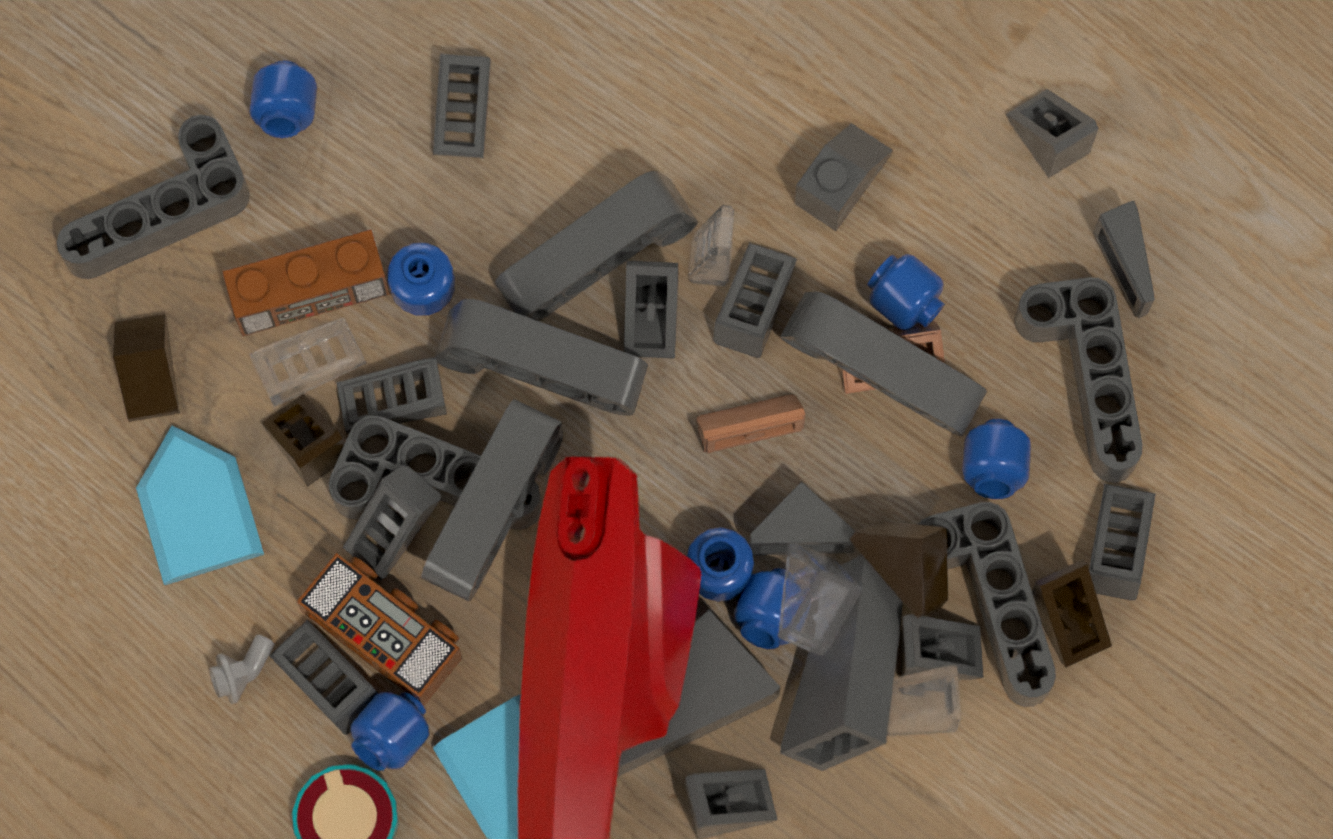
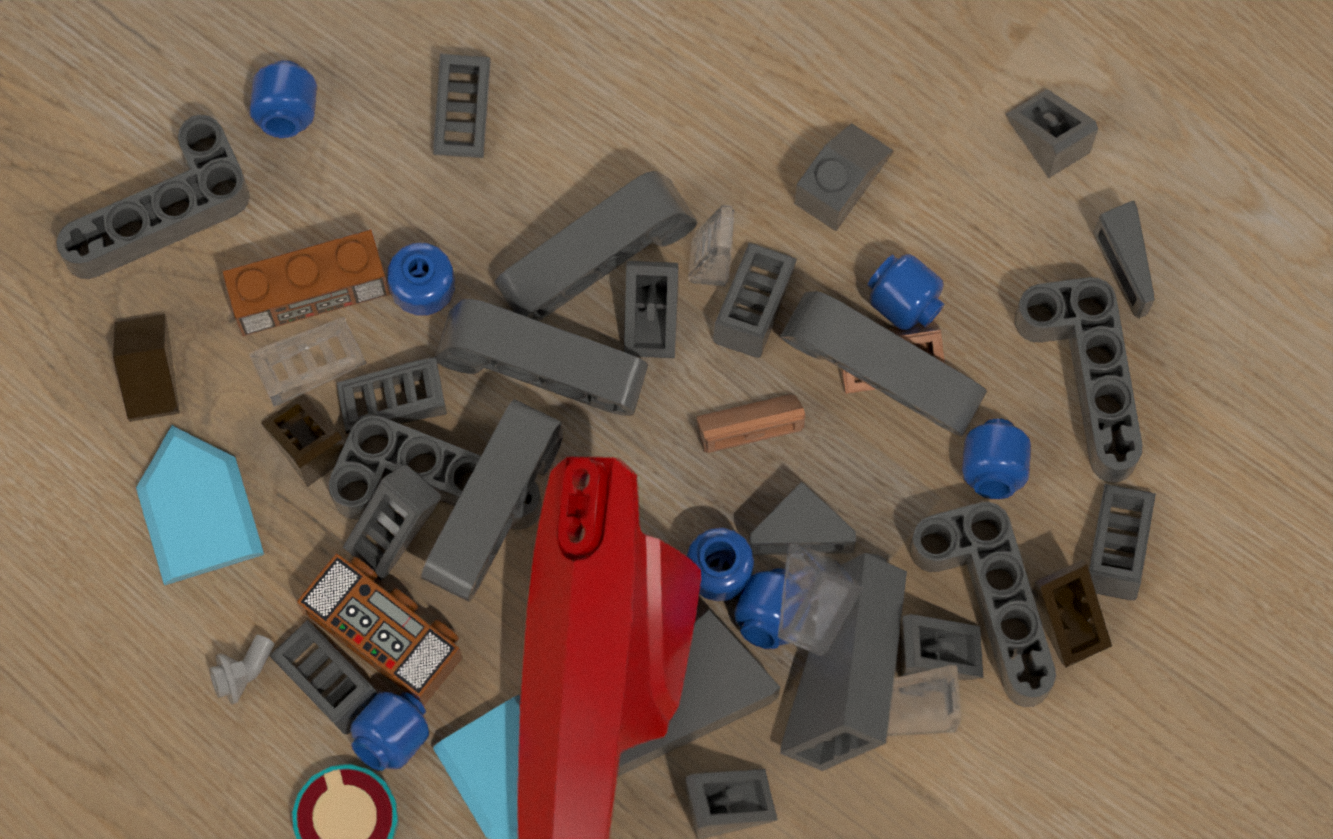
(909, 561): dark brown slope -> none

